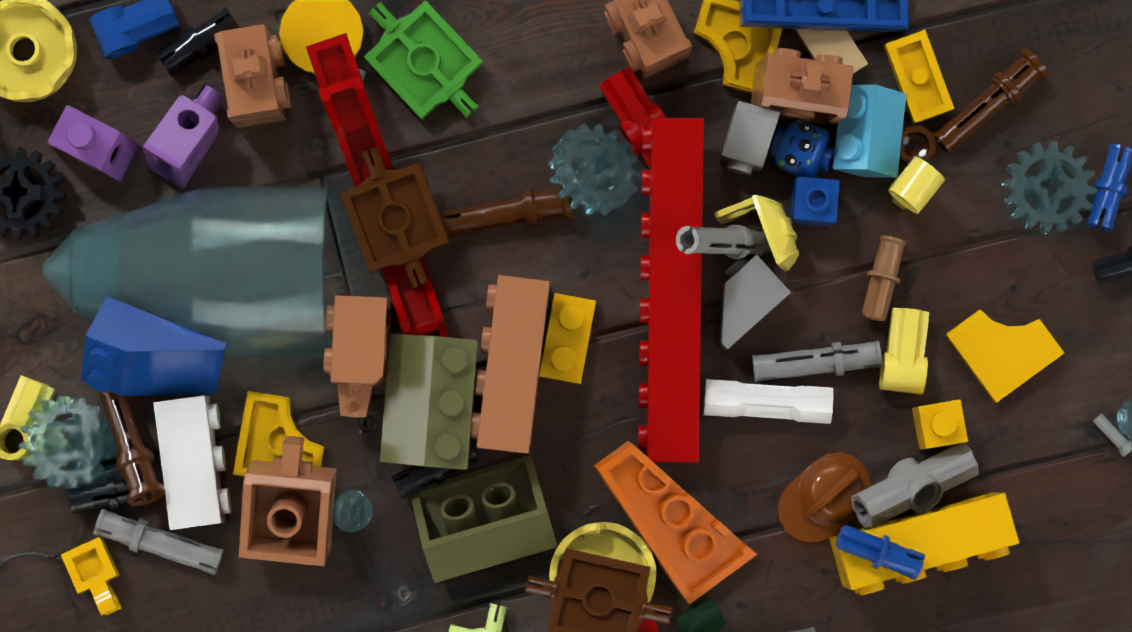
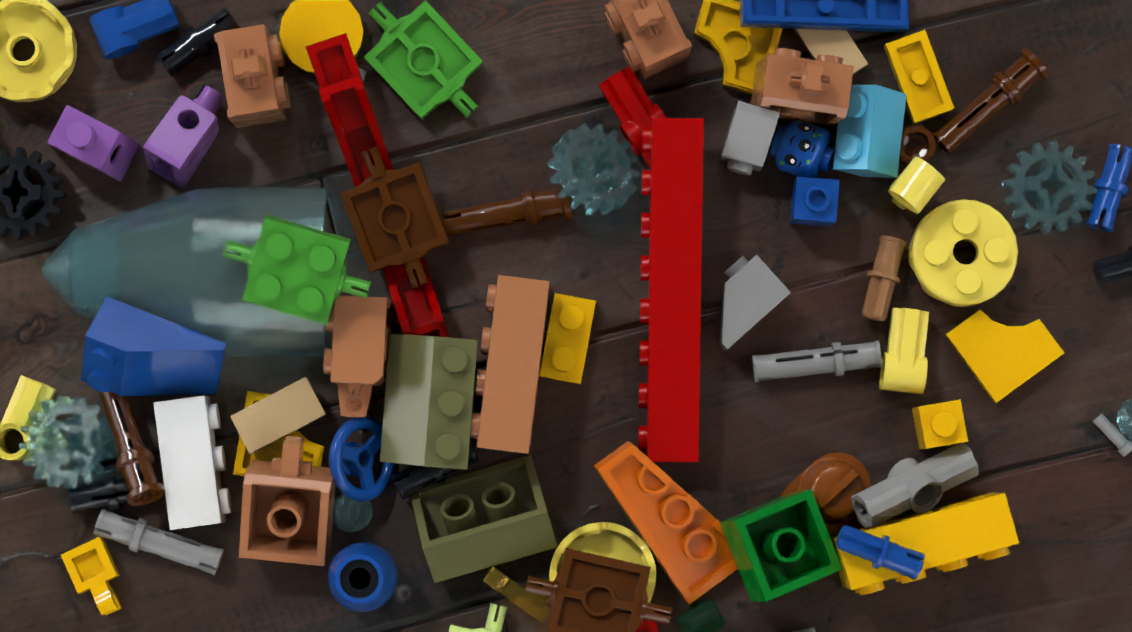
(278, 415): none -> tan tile
(296, 269): none -> bright green plate
(343, 580): none -> blue piece
(358, 459): none -> blue piece
(530, 603): none -> clear yellow plate
(733, 241): light grey pin -> none
(768, 401): white axle -> none
(774, 222): light yellow piece -> none
(781, 545): none -> green brick
(933, 258): none -> light yellow plate

